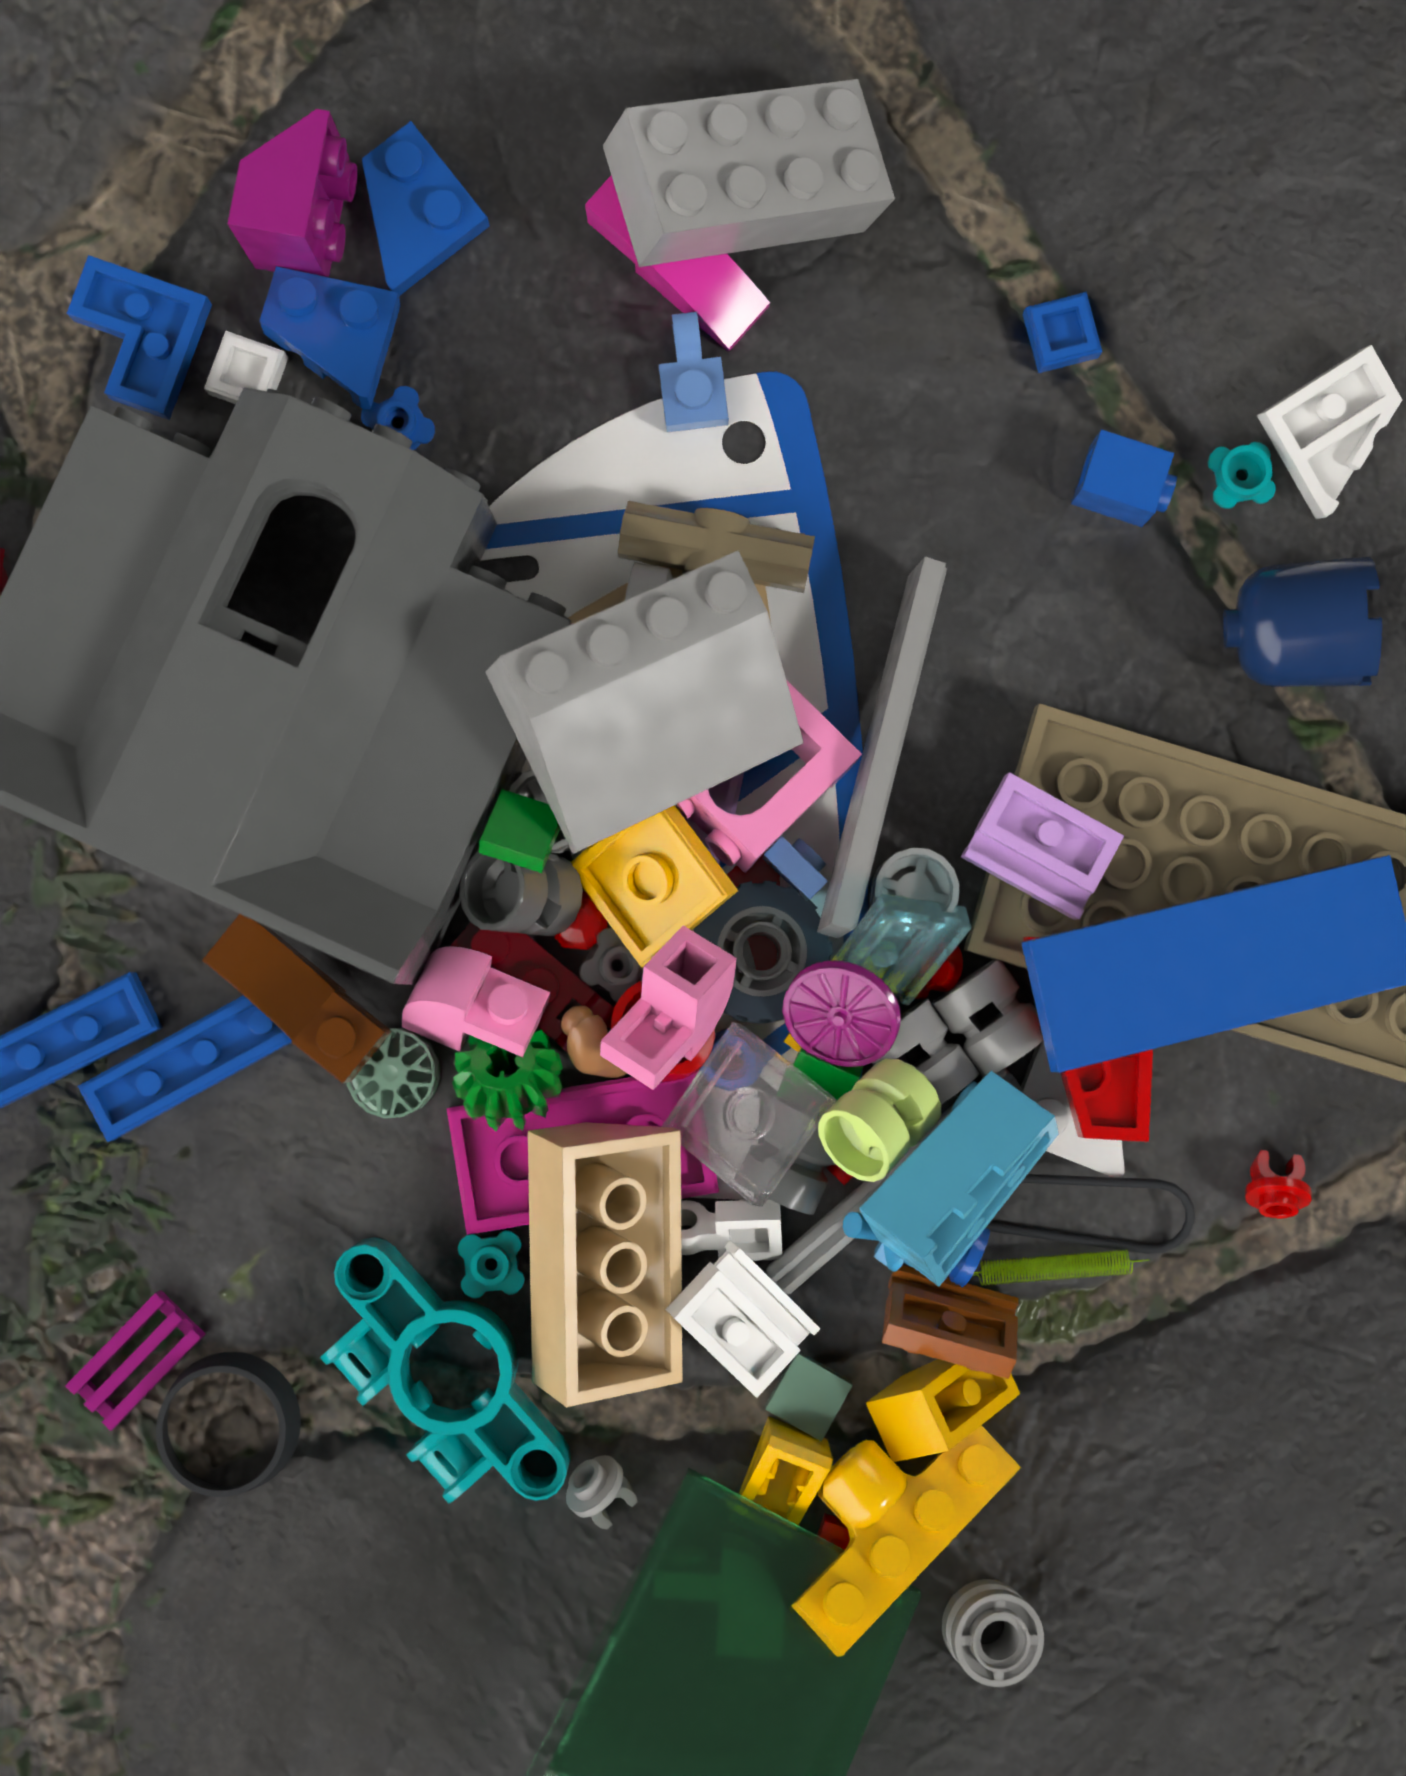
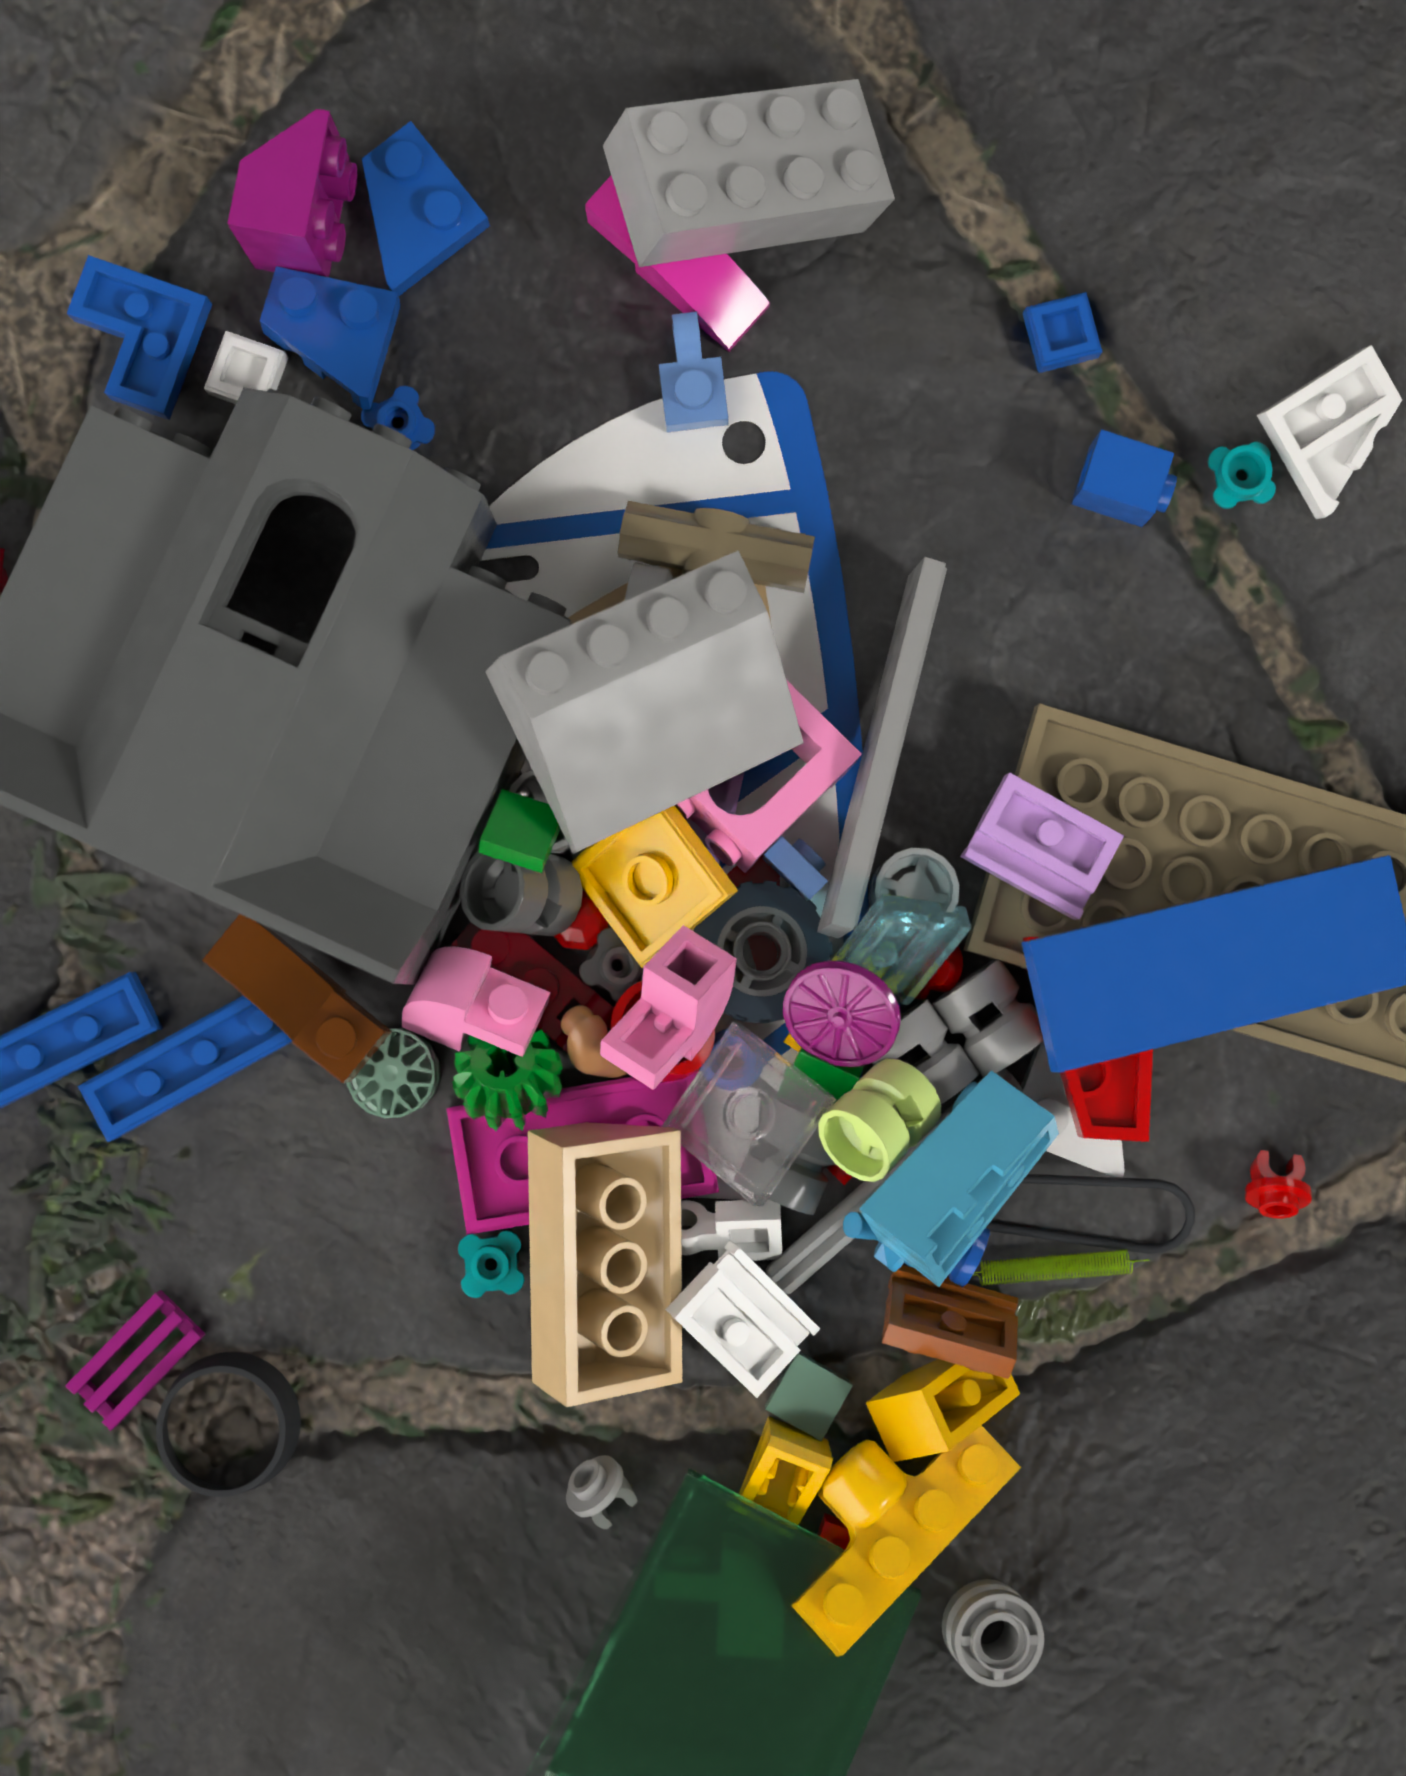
(461, 1441): teal piece -> none
(1307, 624): dark blue cylinder -> none

